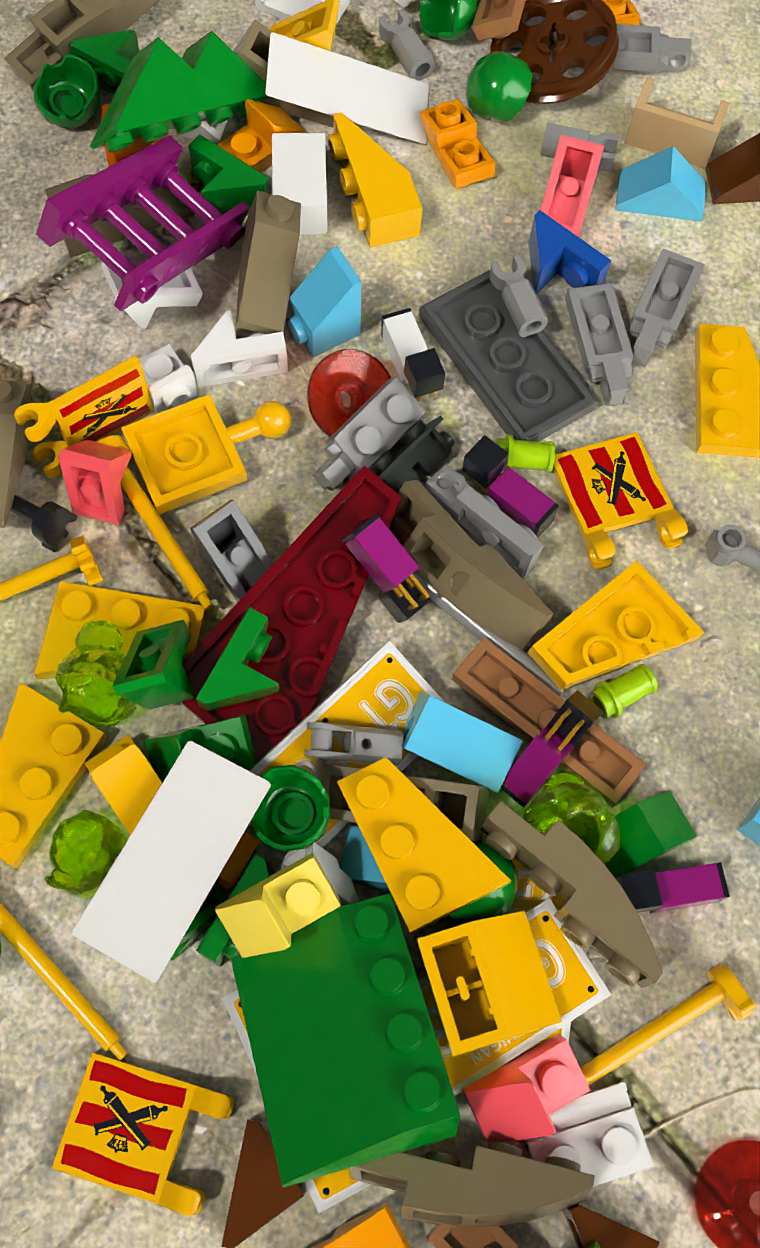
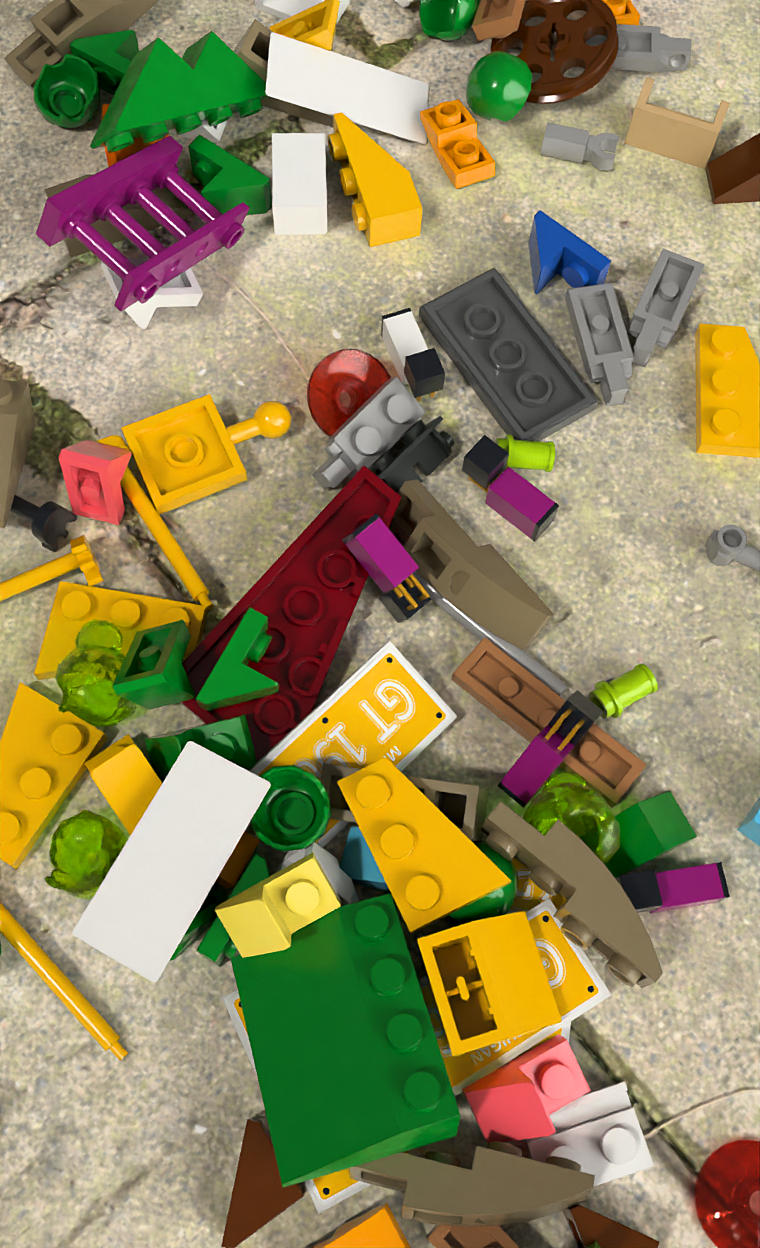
(88, 411): yellow flag -> none
(130, 1130): flag -> none
(168, 379): white bracket -> none
(227, 359): white slope -> none
(231, 548): dark grey slope -> none
(254, 140): light orange slope -> none
(267, 263): dark tan slope -> none
(326, 305): medium azure slope -> none
(360, 743): light grey bar -> none
(407, 46): light grey bar -> none
(459, 742): medium azure hinge -> none
(485, 521): light grey hinge -> none
(519, 297): light grey bar -> none
(571, 182): coral slope -> none
(614, 629): yellow wing -> none
(615, 488): yellow flag -> none
(662, 187): medium azure slope -> none
(722, 987): yellow piece -> none

